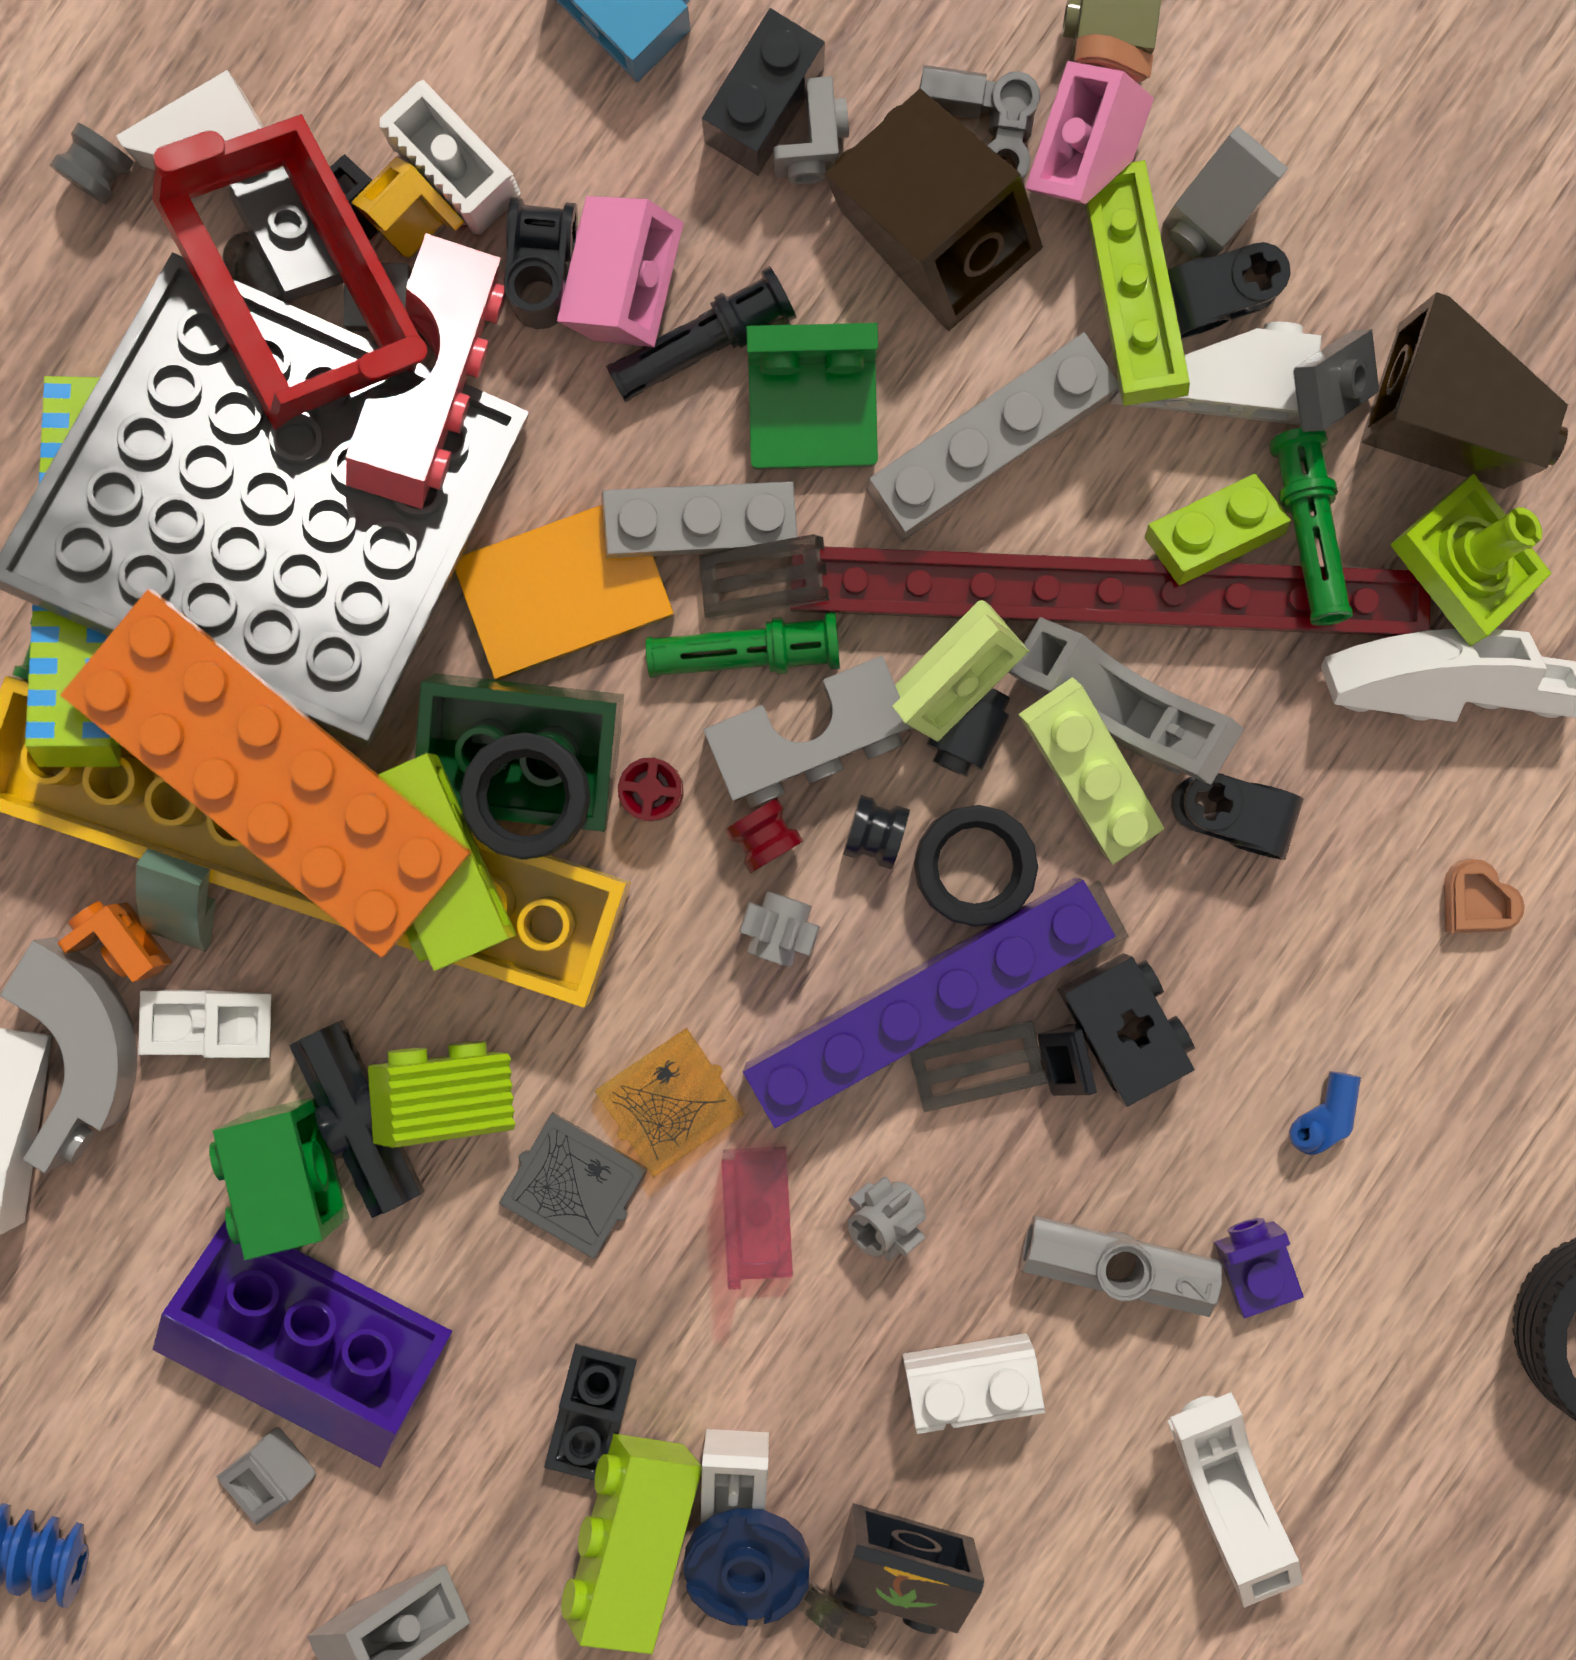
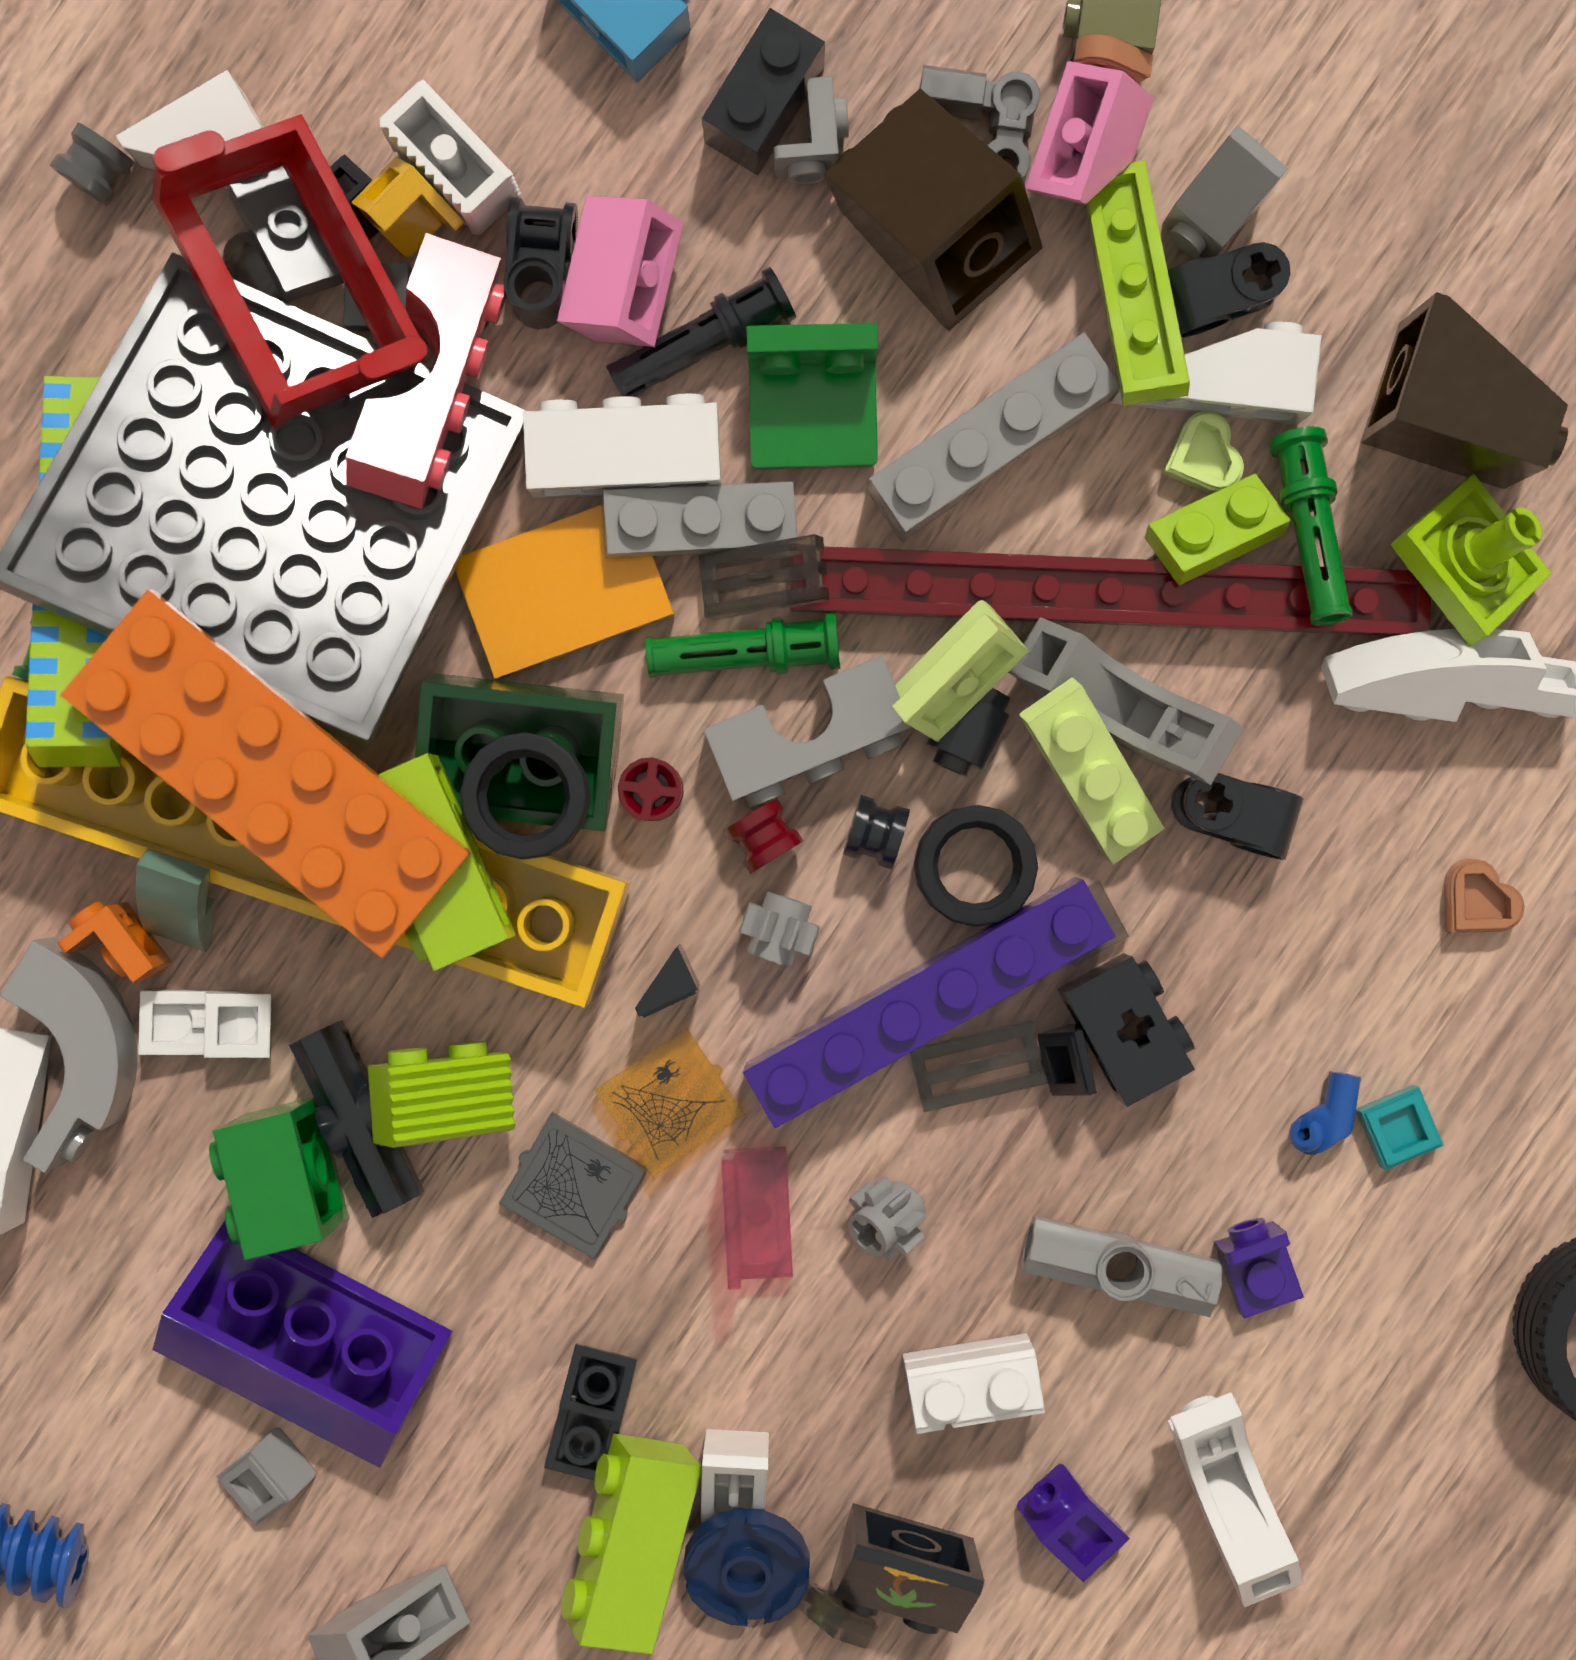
(621, 446): none -> white brick
(672, 984): none -> black slope
(1071, 1522): none -> dark purple bracket
(1203, 454): none -> yellowish green tile
(1336, 380): dark grey plate -> none
(1399, 1127): none -> teal tile

